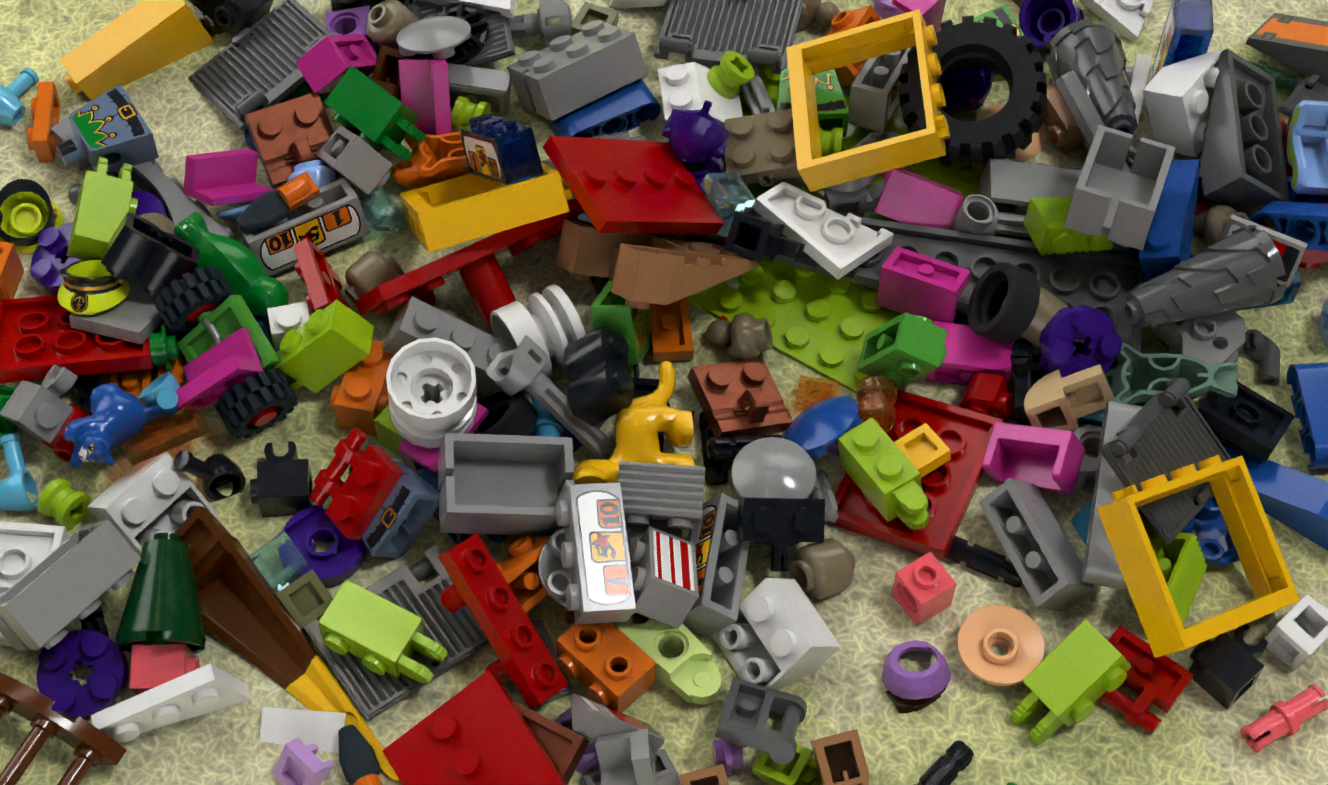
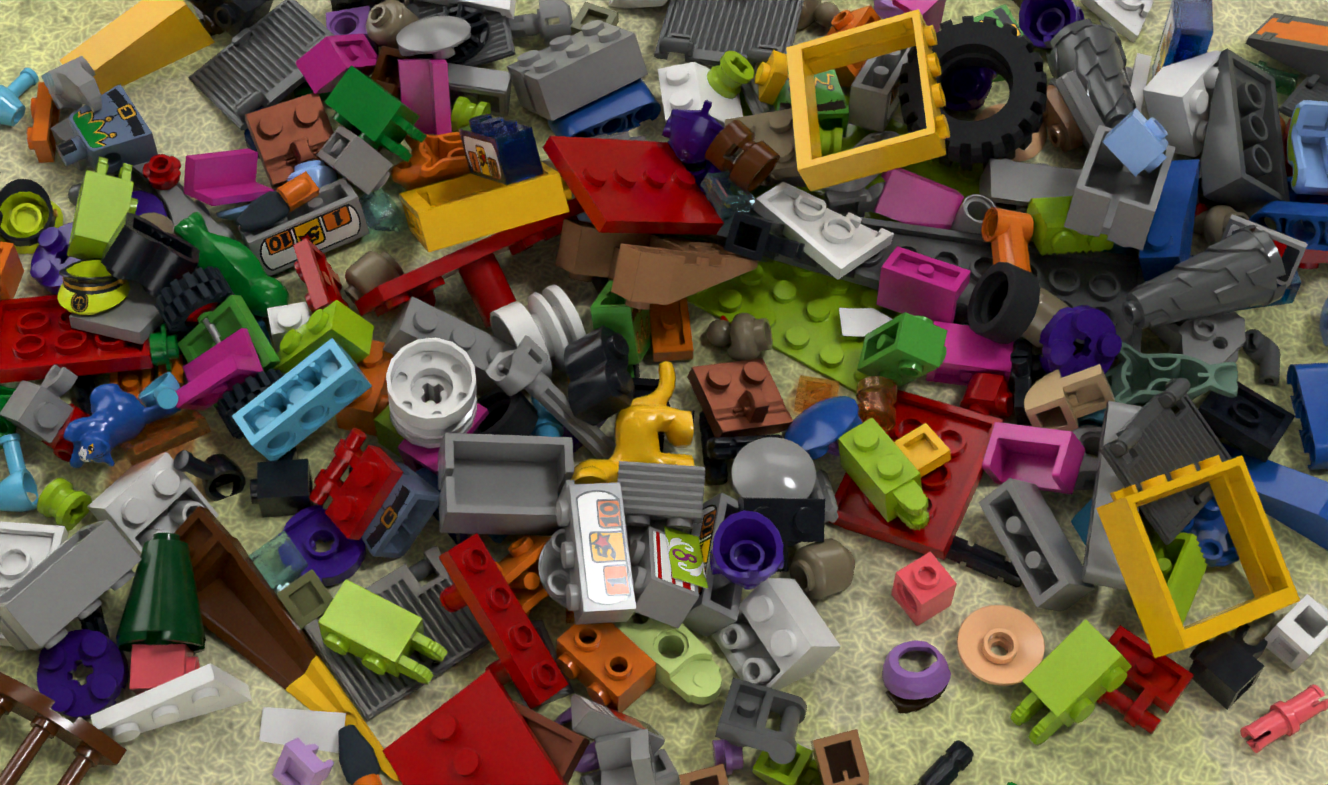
(73, 85): none -> light grey animal
(162, 171): none -> red plate
(301, 401): none -> medium azure brick
(685, 557): none -> lime sticker
(746, 549): none -> dark purple helmet
(751, 166): none -> reddish brown wheel
(771, 77): none -> yellow plate
(861, 321): none -> white sticker
(1009, 236): none -> orange piece
(1138, 142): none -> light blue brick

